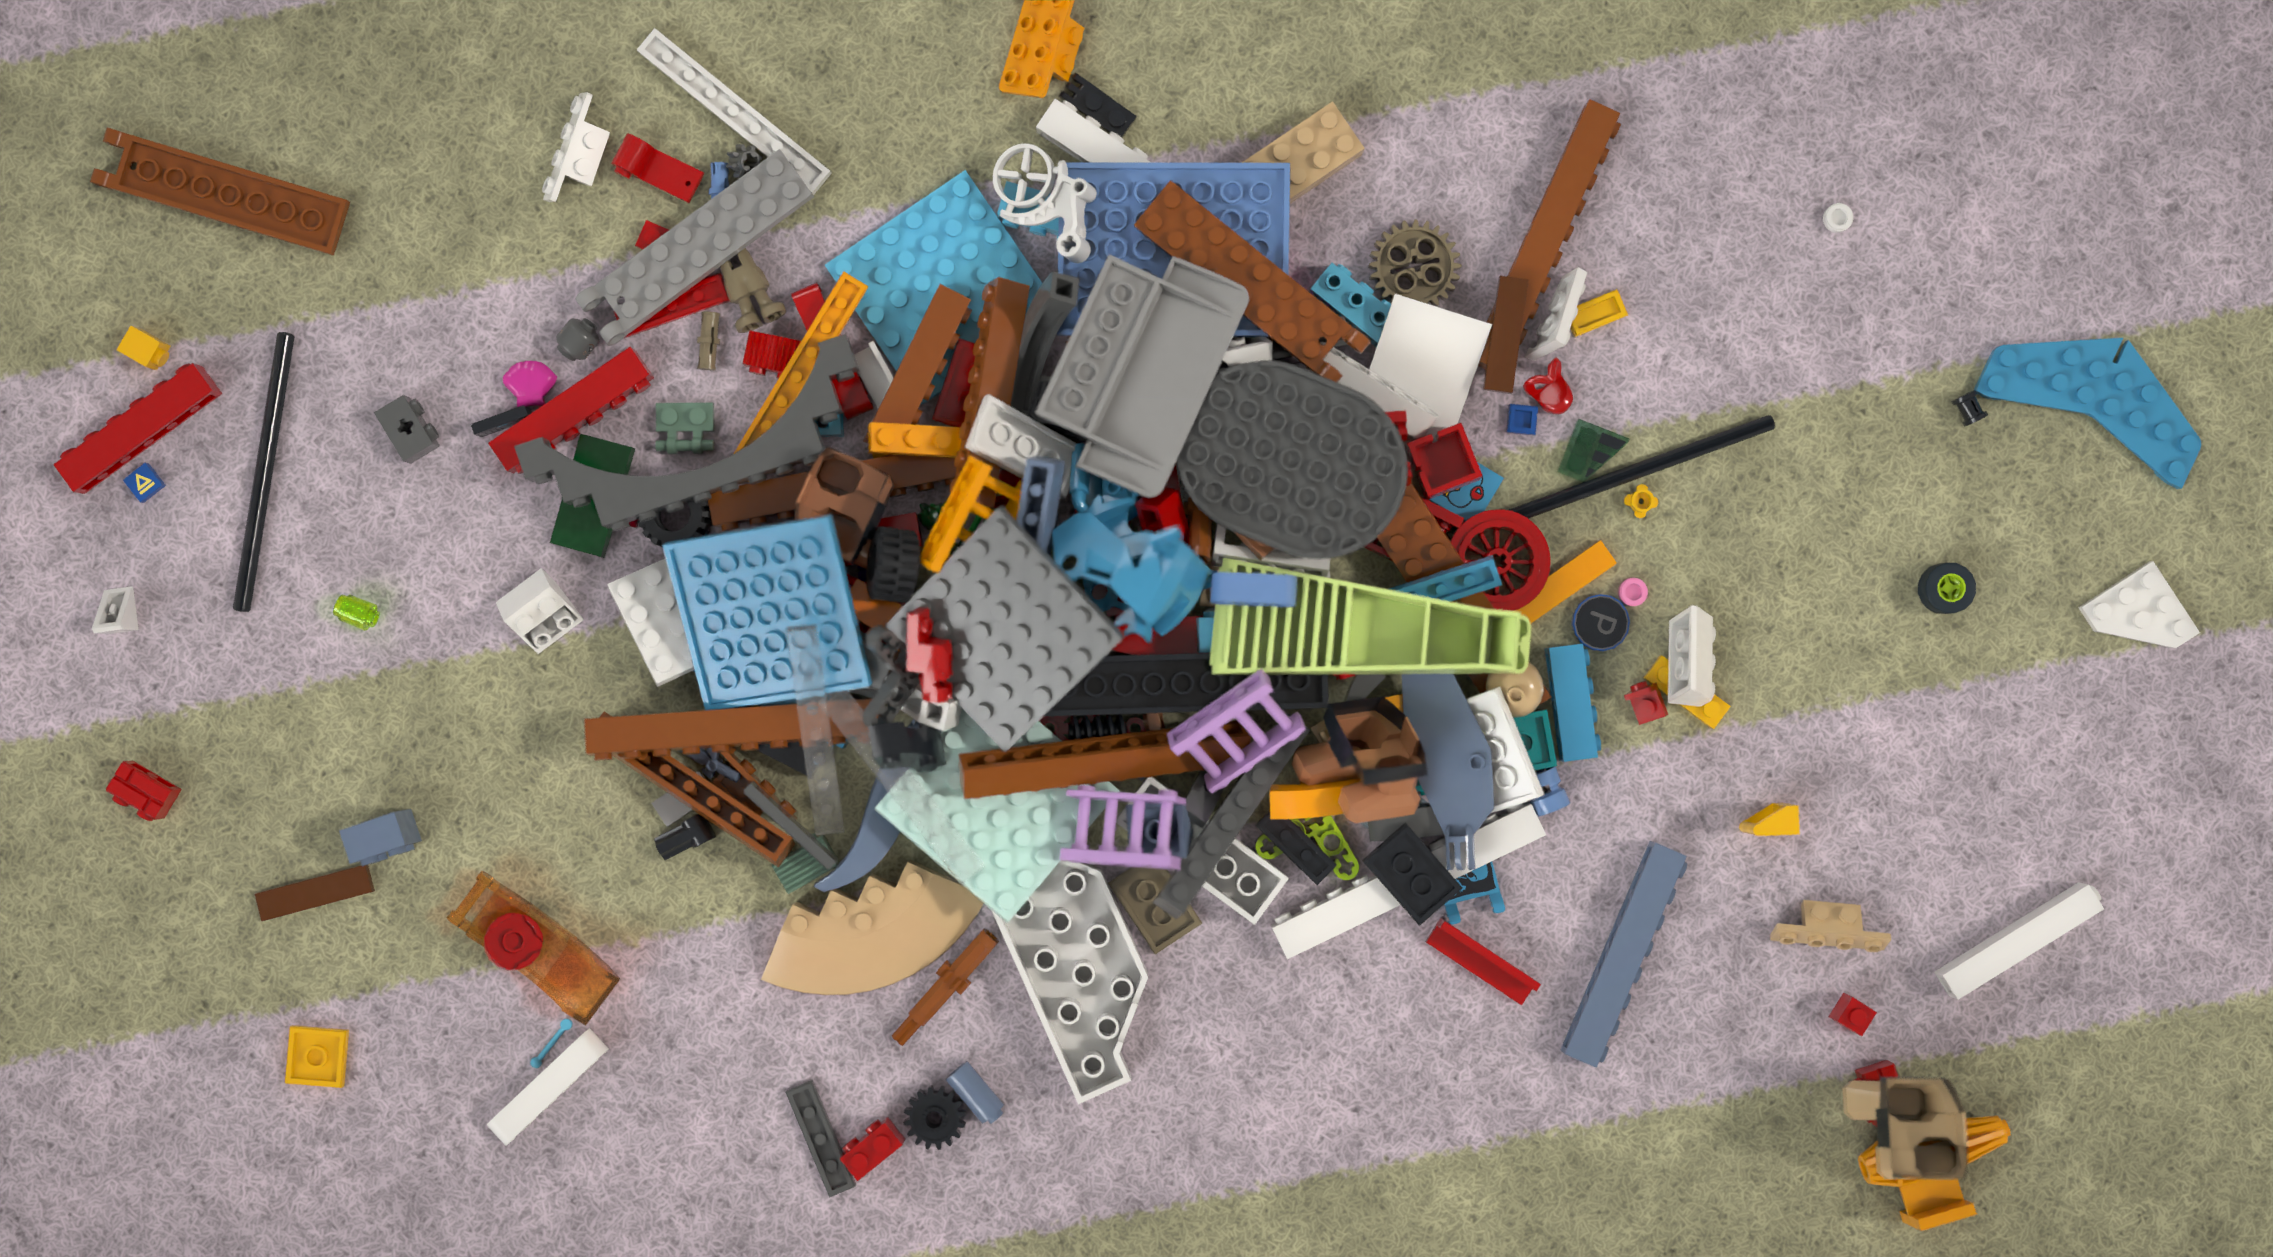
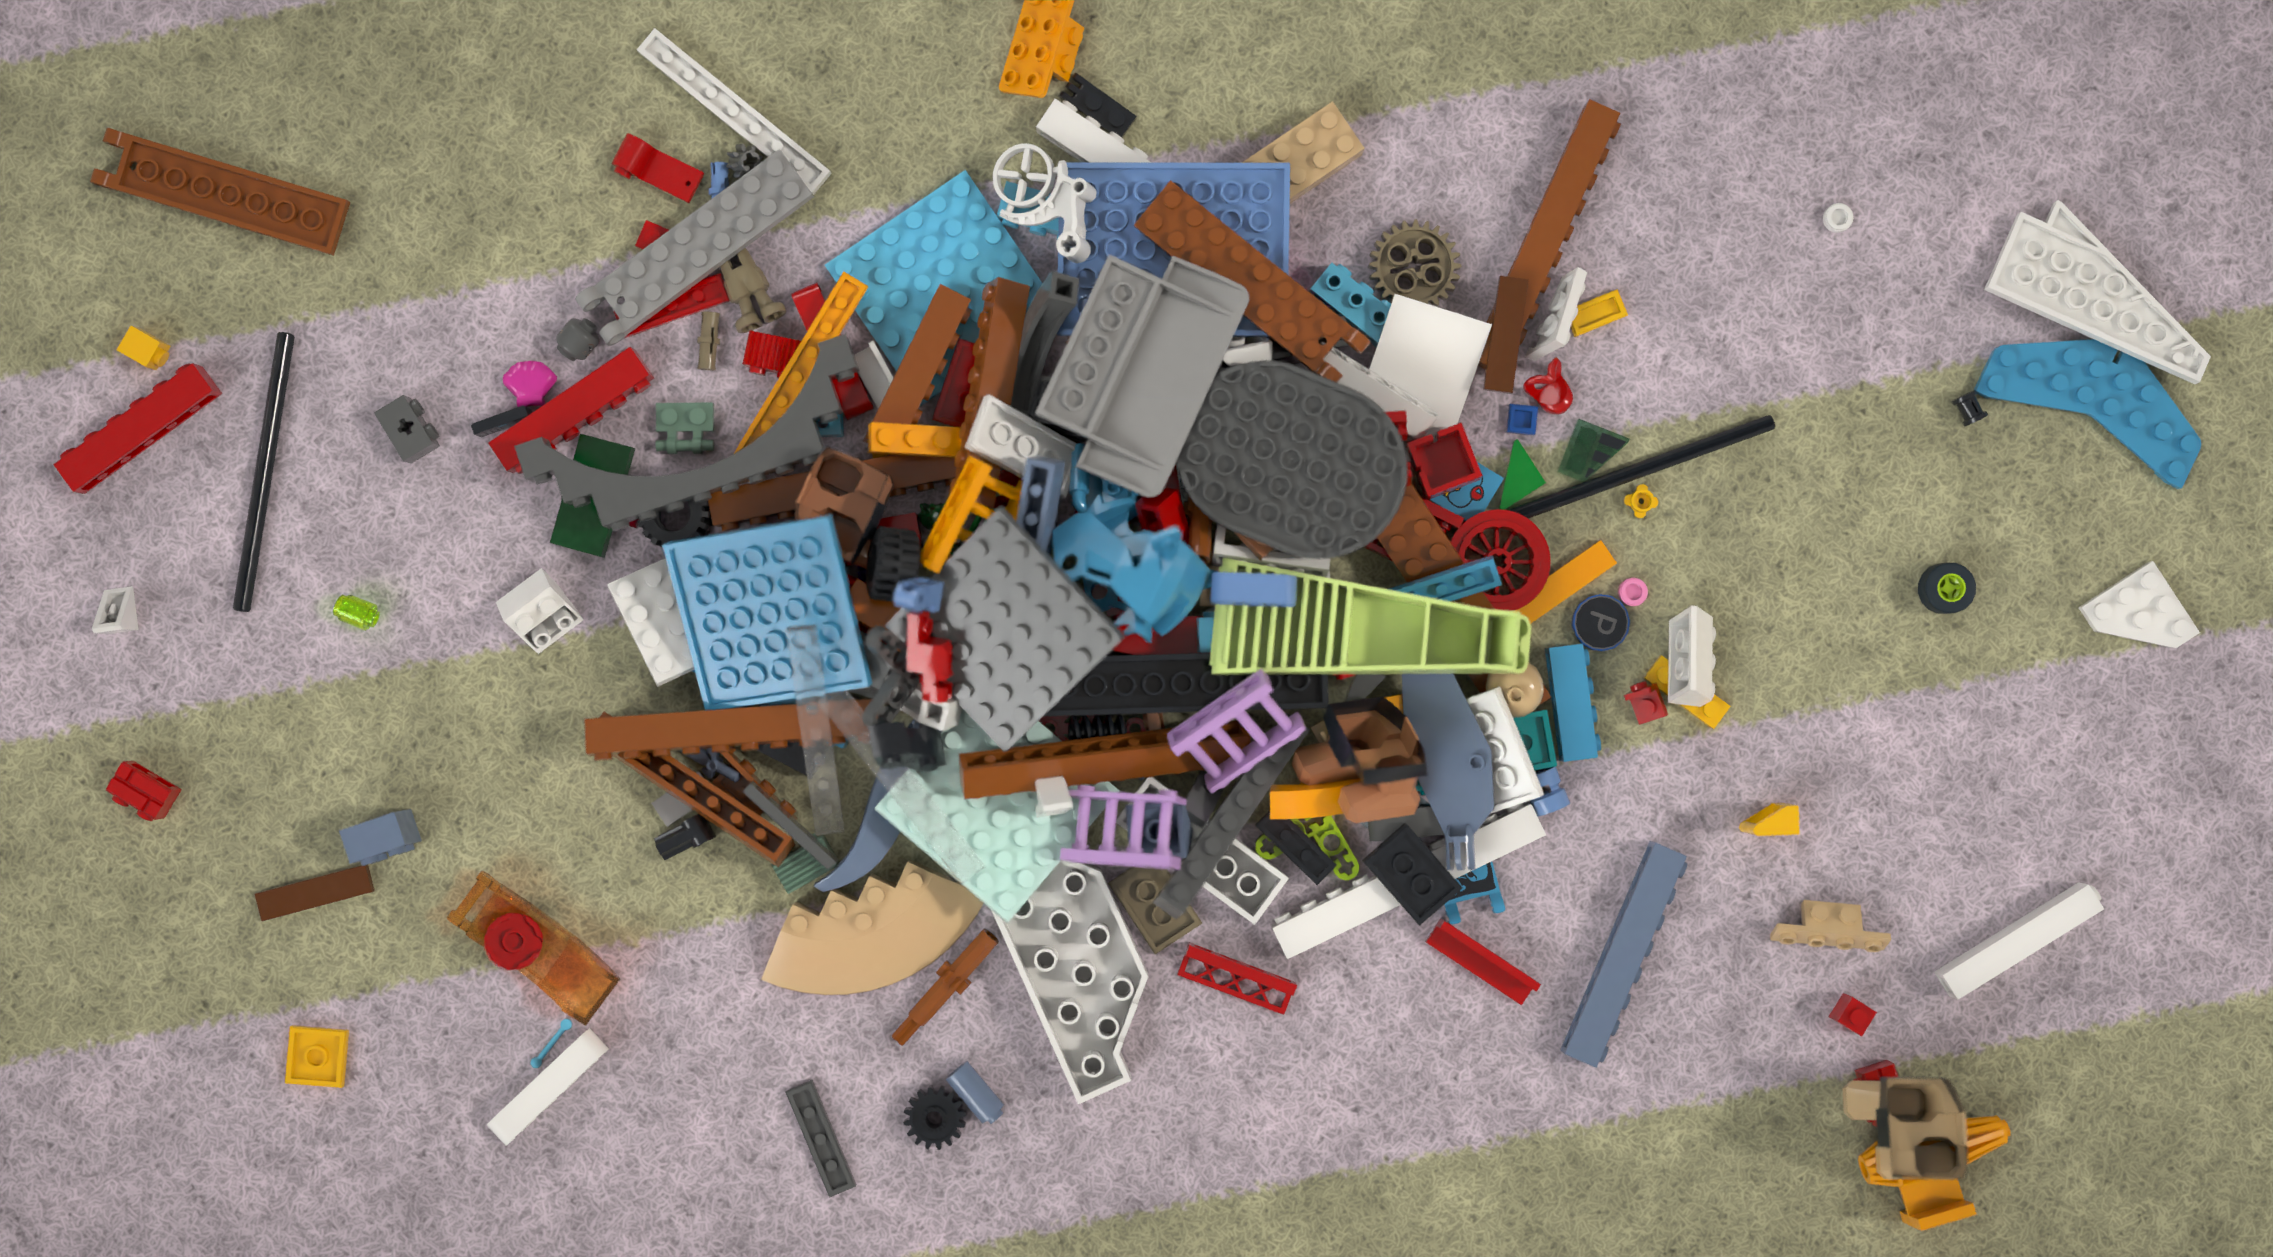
(144, 482): blue tile -> none
(579, 152): white bracket -> none
(872, 1149): red brick -> none
(919, 594): none -> medium blue leg
(1052, 796): none -> white slope
(1241, 969): none -> red fence
(1520, 478): none -> green tile
(2077, 282): none -> white wing

